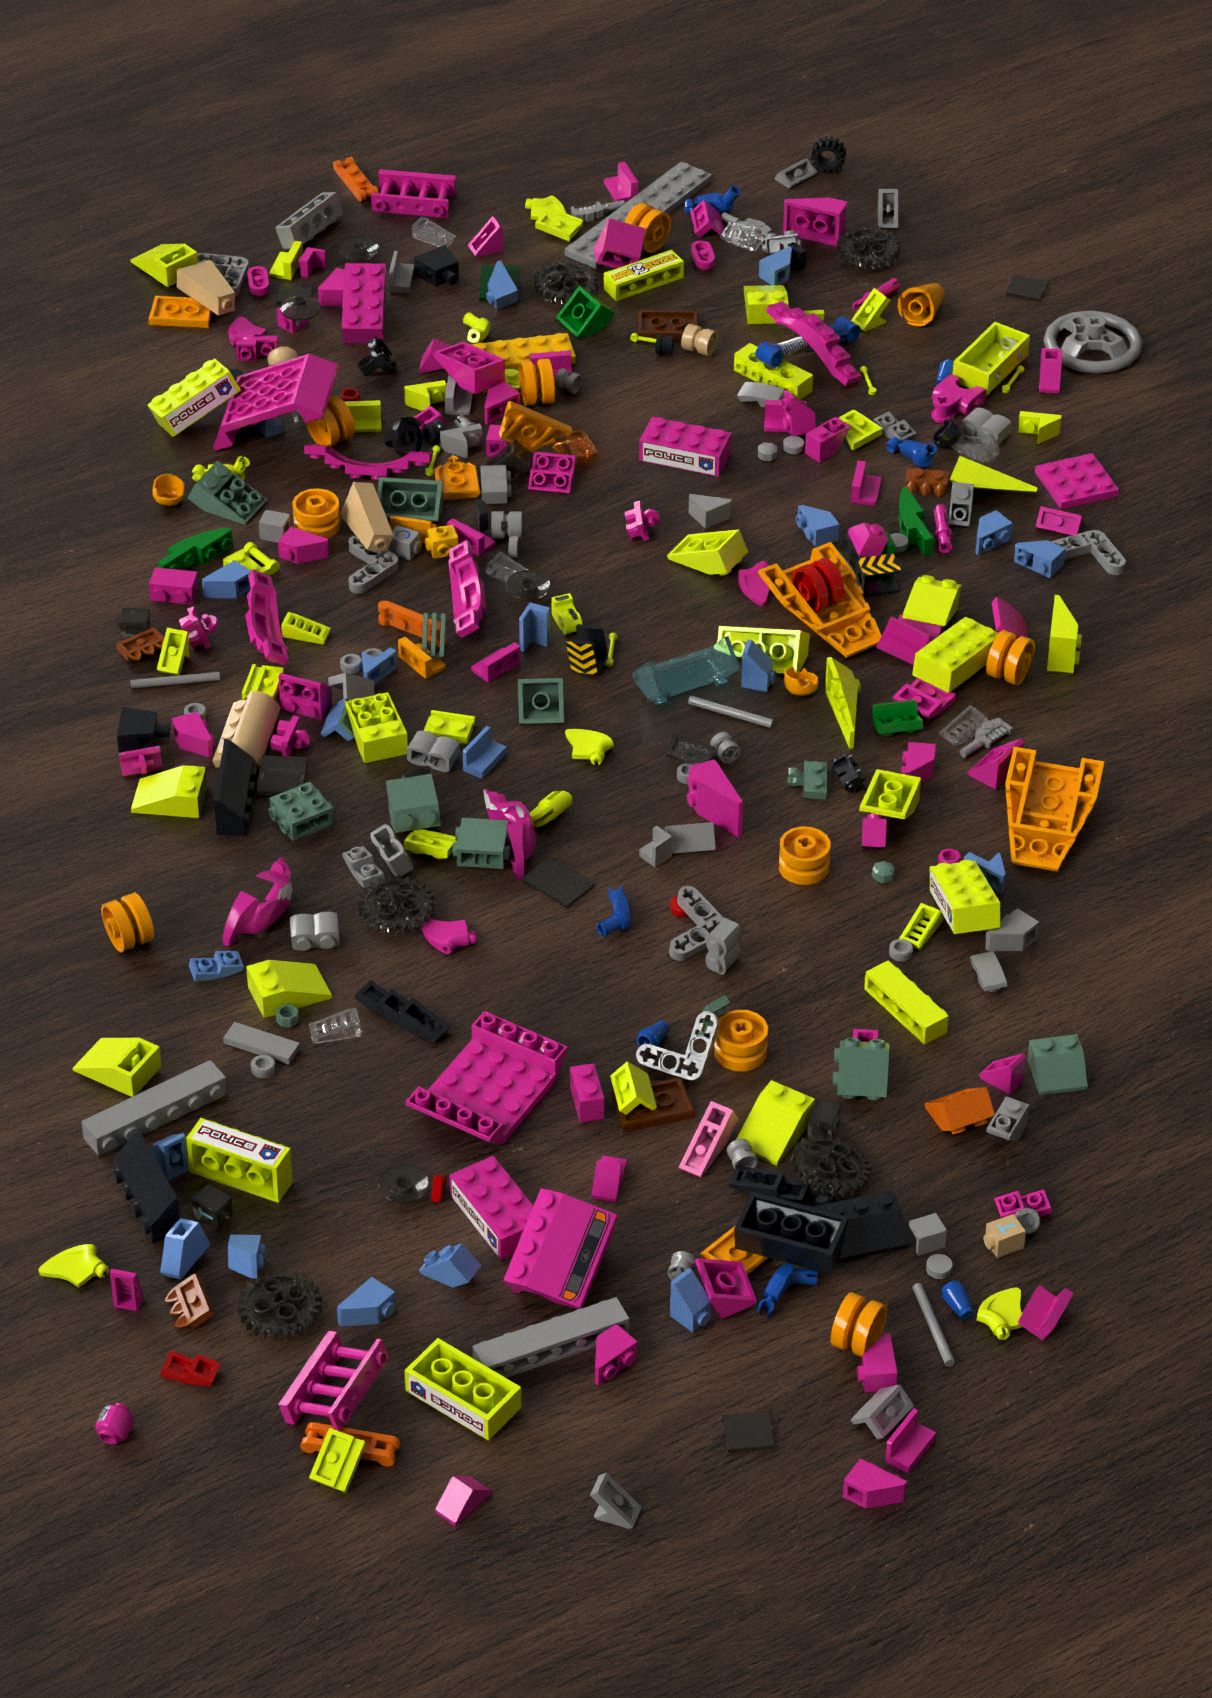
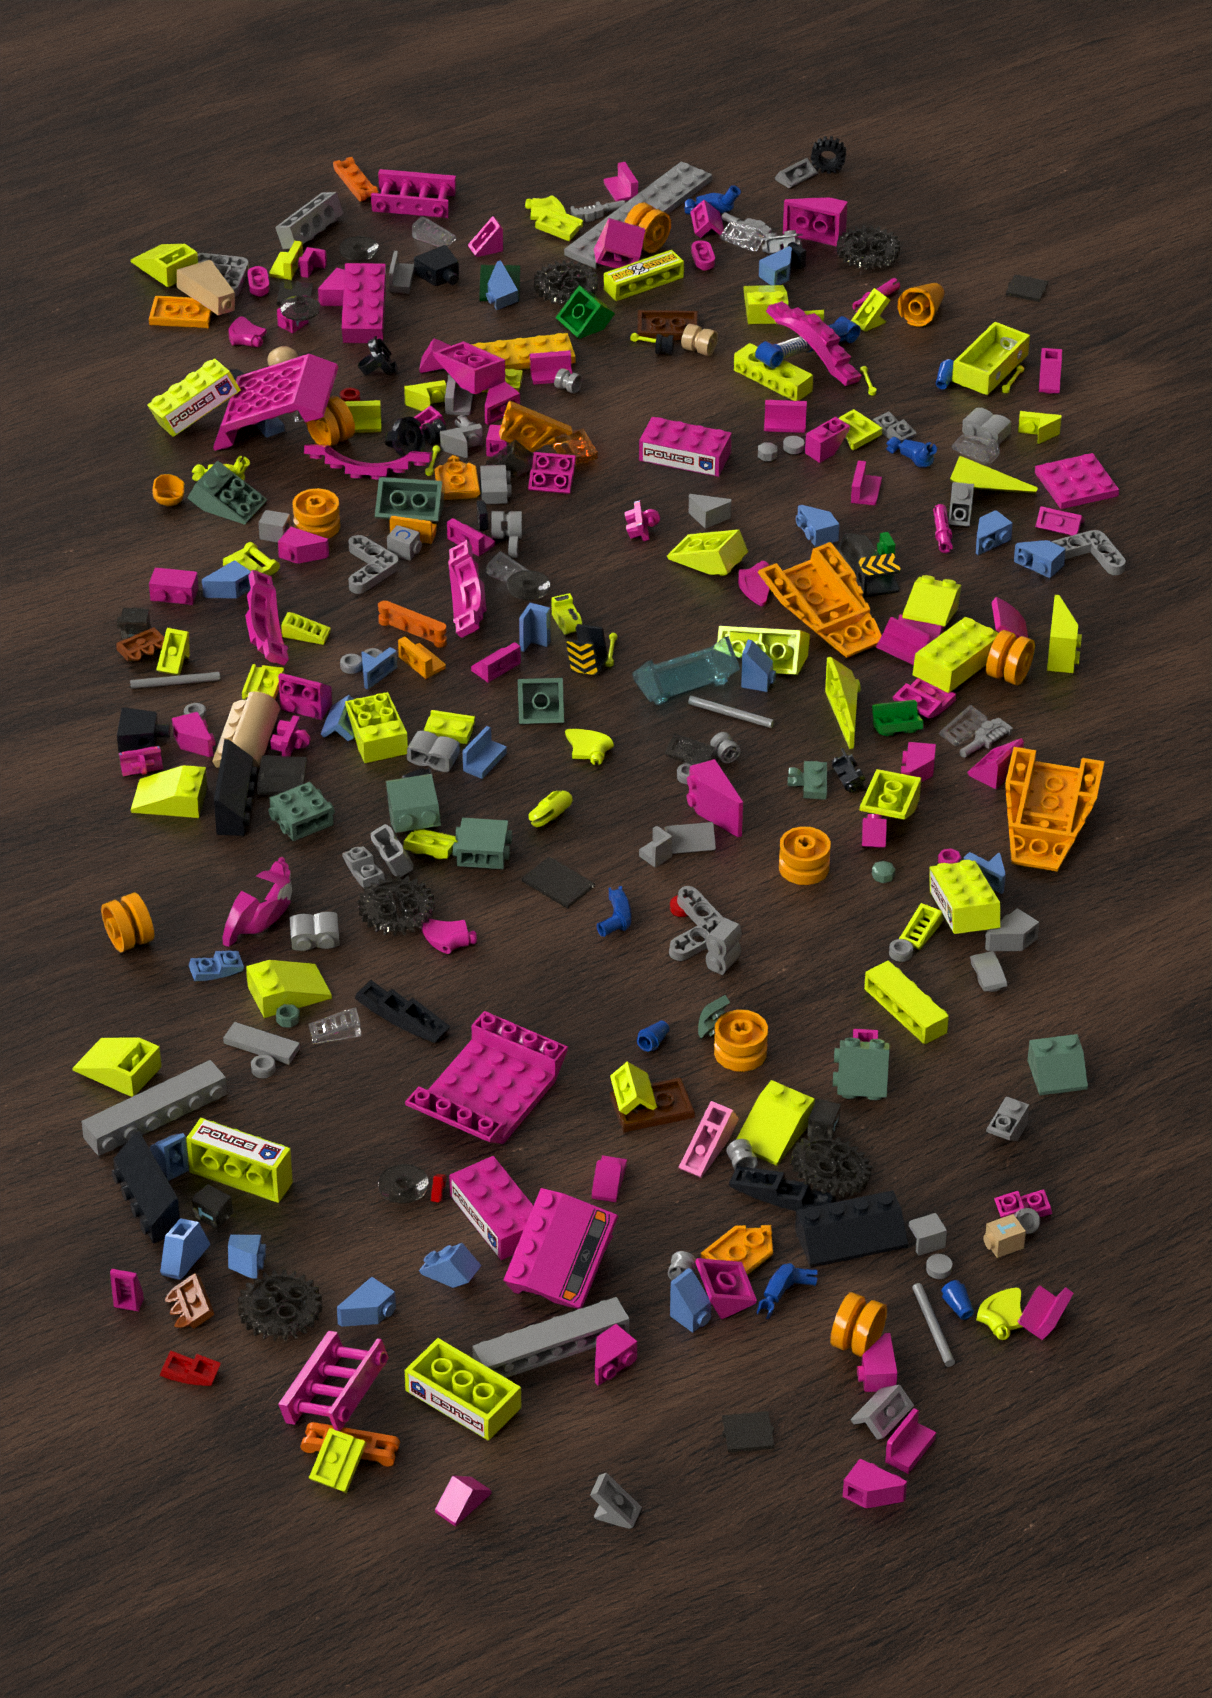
(75, 1265): neon yellow arm -> none
(114, 1423): dark pink head -> none
(192, 622): dark pink hips -> none
(197, 549): green slope -> none
(251, 348): dark pink slope -> none
(352, 685): light grey panel -> none
(366, 517): tan slope -> none
(434, 616): sand green tile -> none
(441, 540): yellow brick -> none
(479, 326): neon yellow arm -> none
(519, 827): dark pink animal -> none
(536, 382): light orange wheel -> none
(587, 1092): dark pink brick -> none
(690, 1056): beam -> none
(759, 392): light grey slope -> none
(791, 1232): black slope -> none
(798, 415): dark pink slope -> none
(801, 682): light orange hair -> none
(819, 584): red wheel -> none
(868, 539): dark pink slope -> none
(887, 208): light grey slope -> none
(901, 542): light grey tile -> none
(912, 523): green slope -> none
(927, 481): dark orange plate -> none
(948, 434): black hair -> none
(952, 400): dark pink piece -> none
(961, 1109): orange slope -> none
(1005, 1073): dark pink slope -> none
(1090, 333): light grey piece -> none

